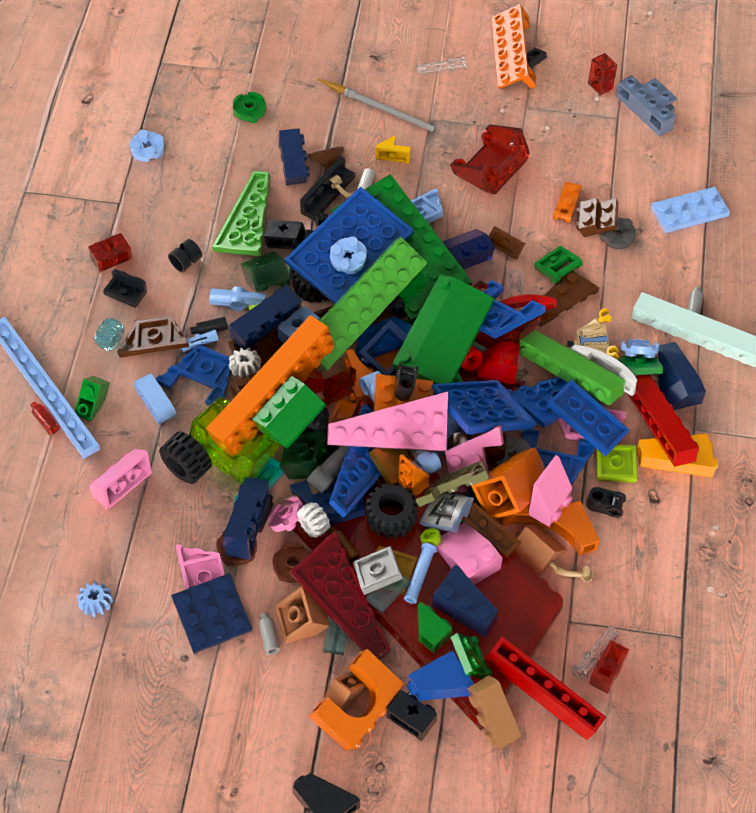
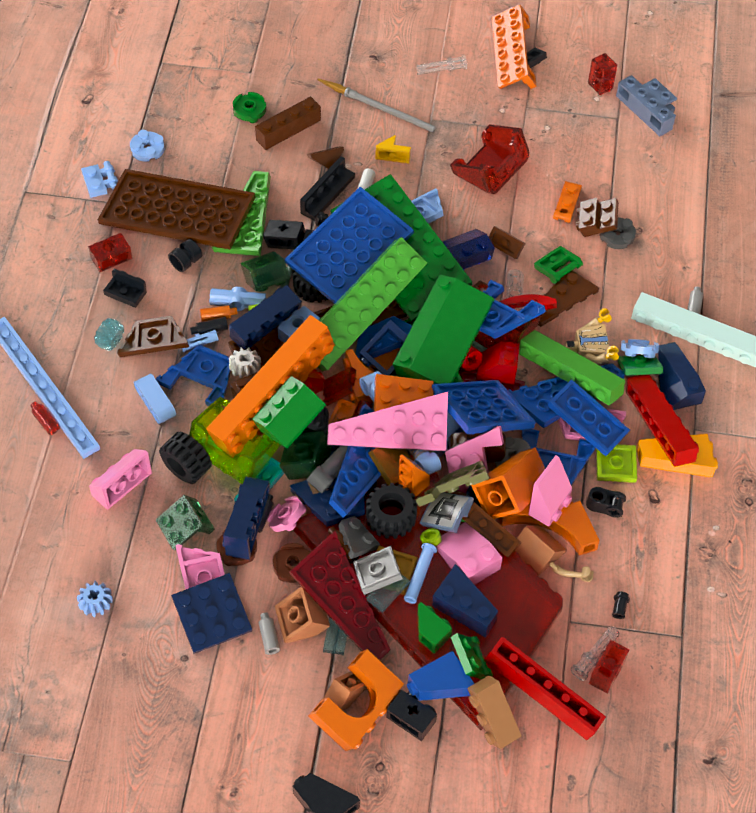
(91, 397): green slope -> none
(94, 180): none -> light blue plate
(177, 208): none -> reddish brown plate
(183, 521): none -> clear green bracket
(217, 312): none -> orange cylinder
(288, 123): none -> reddish brown brick
(293, 156): dark blue wedge -> none
(313, 520): white gear -> none
(336, 180): tan piece -> none
(344, 246): light blue plate -> none
(357, 537): none -> dark grey wing
(396, 306): black plate -> none
(405, 381): black piece -> none
(610, 364): white slope -> none
(621, 600): none -> black pin
(690, 209): light blue plate -> none

